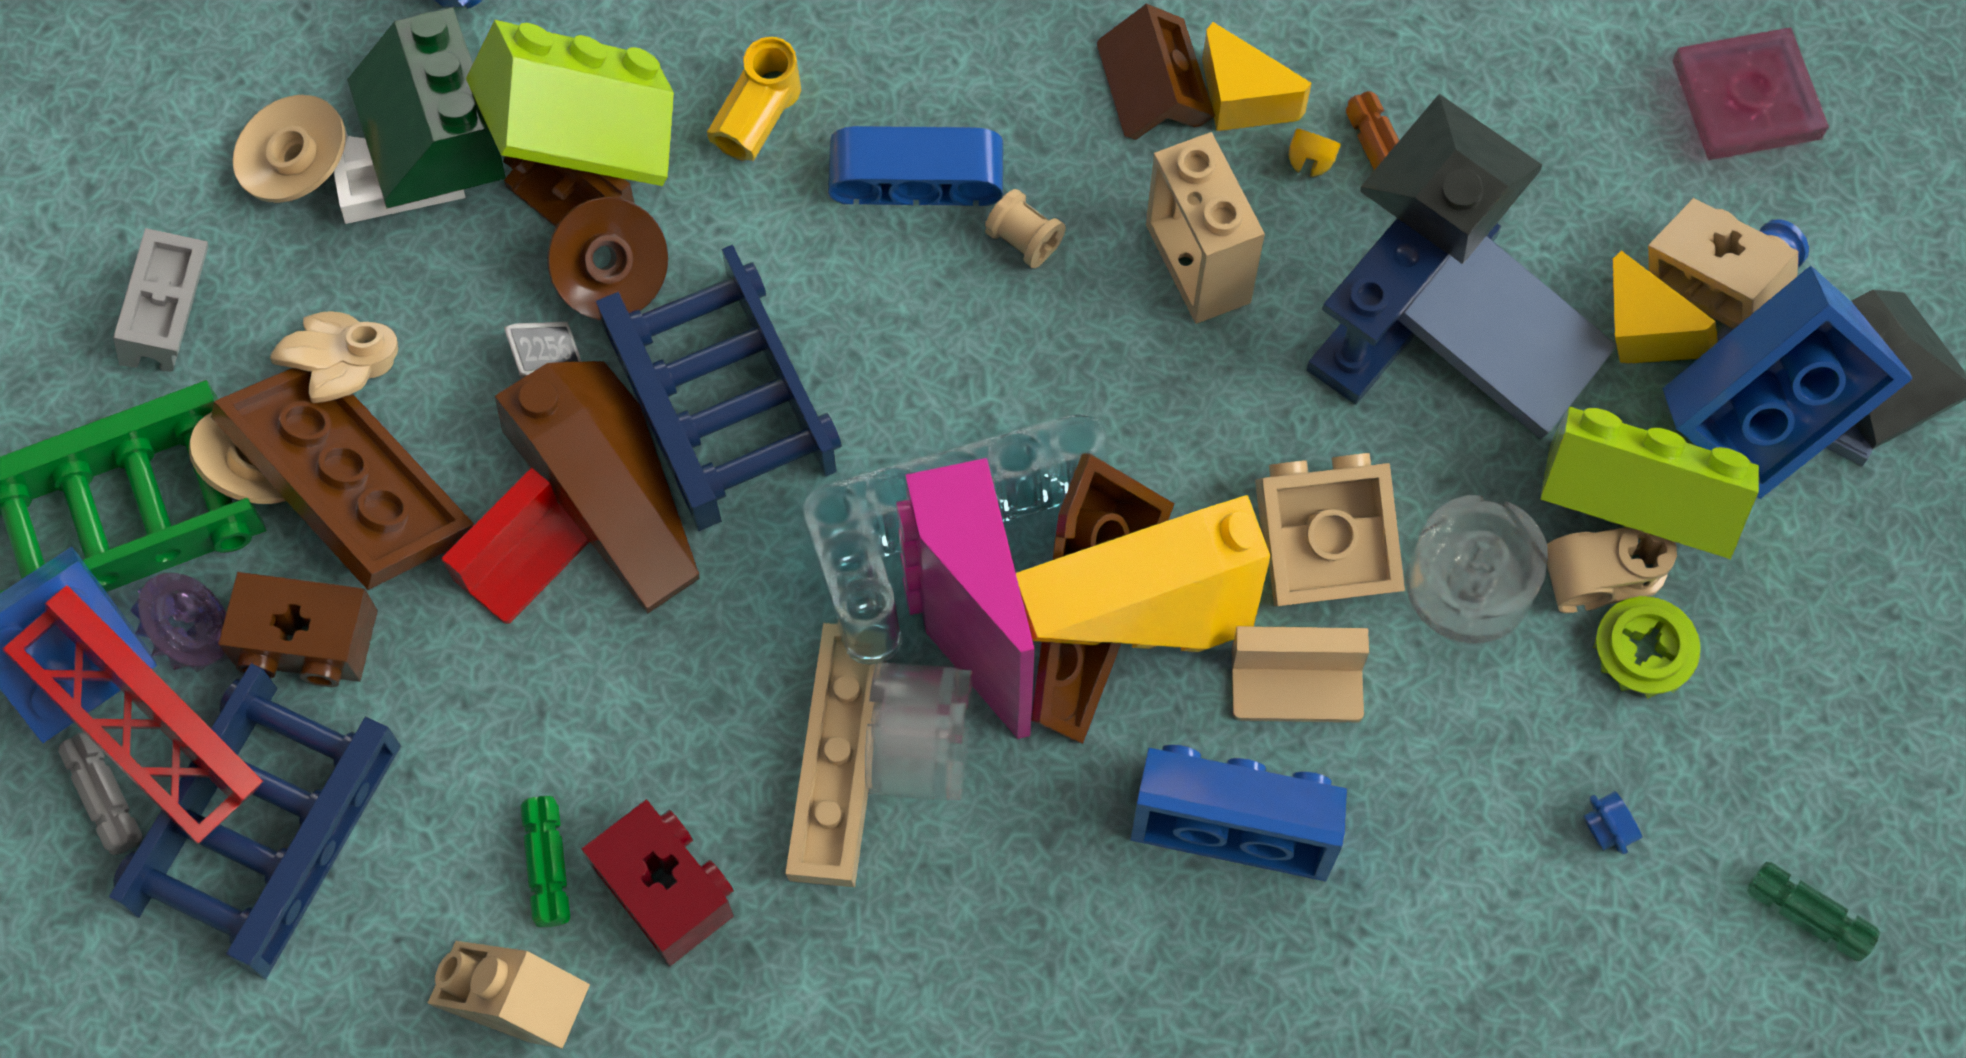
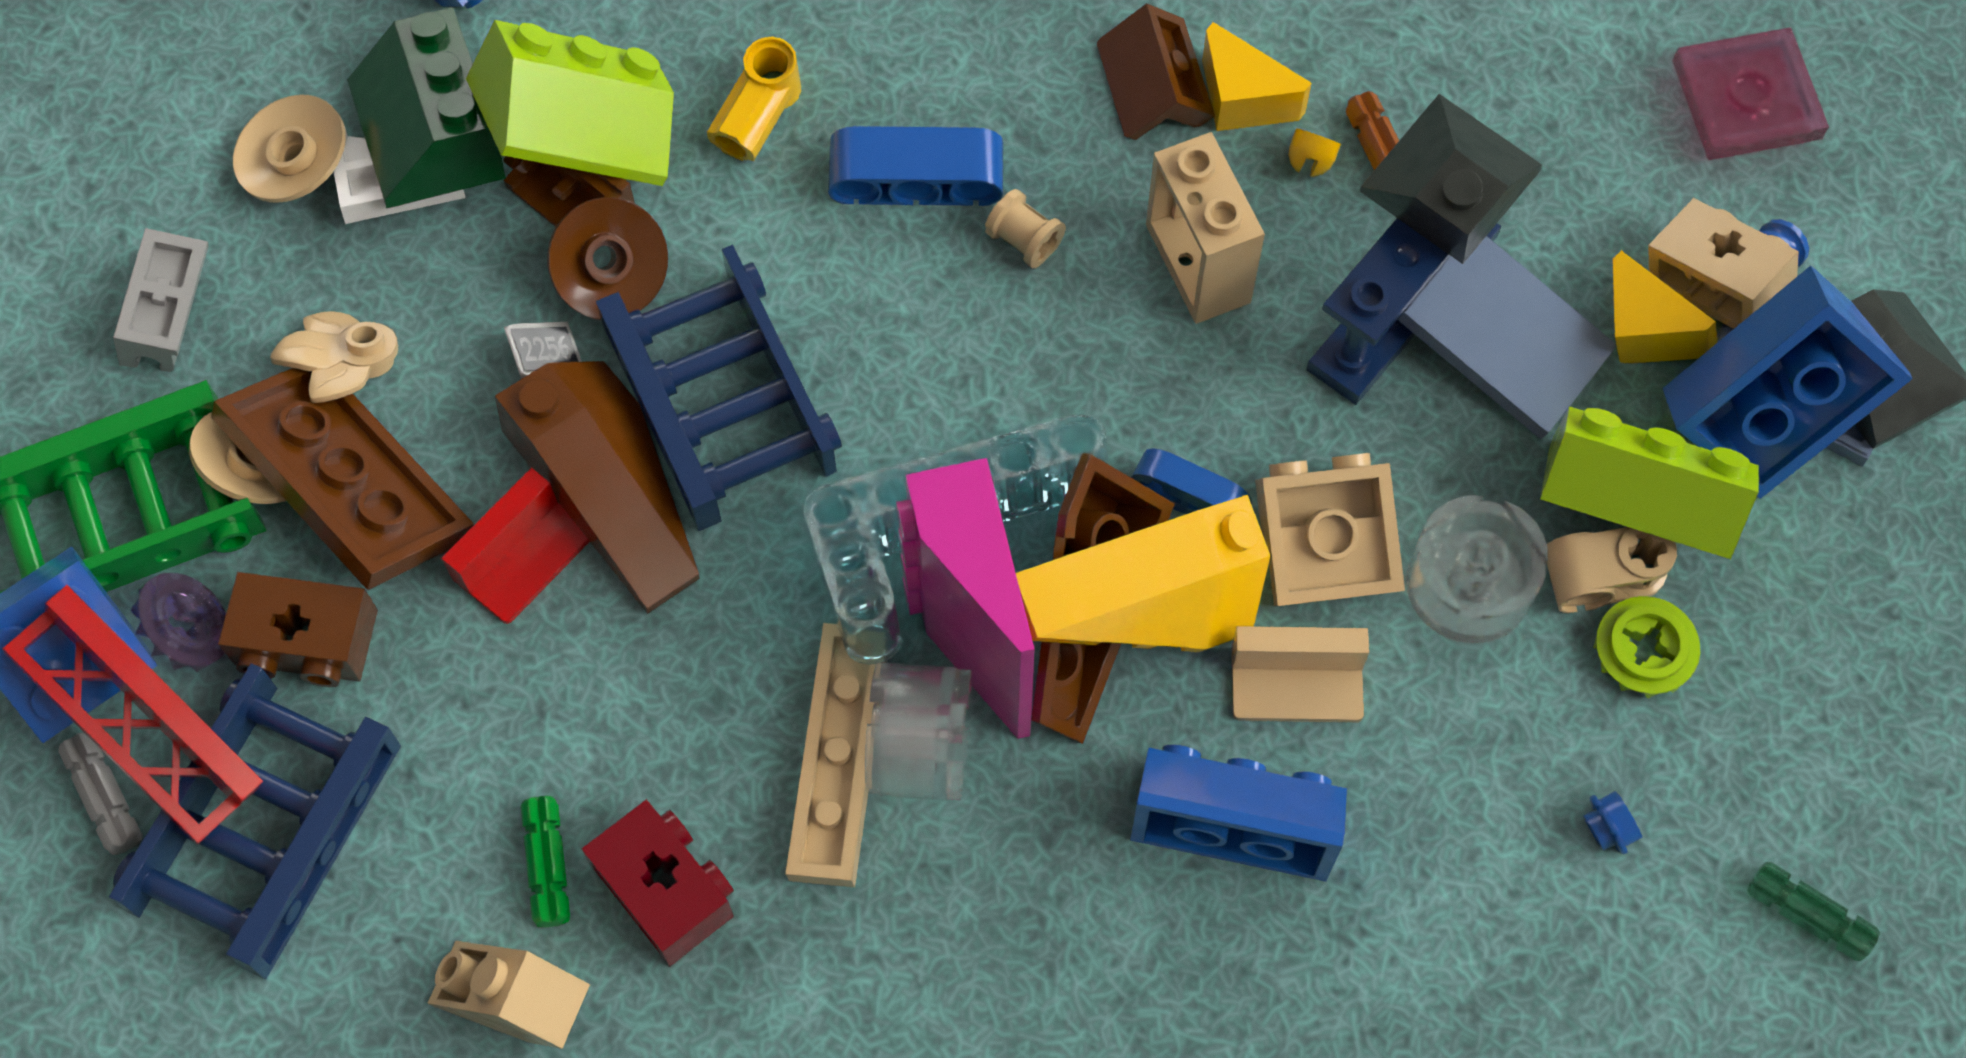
(1184, 482): none -> blue beam

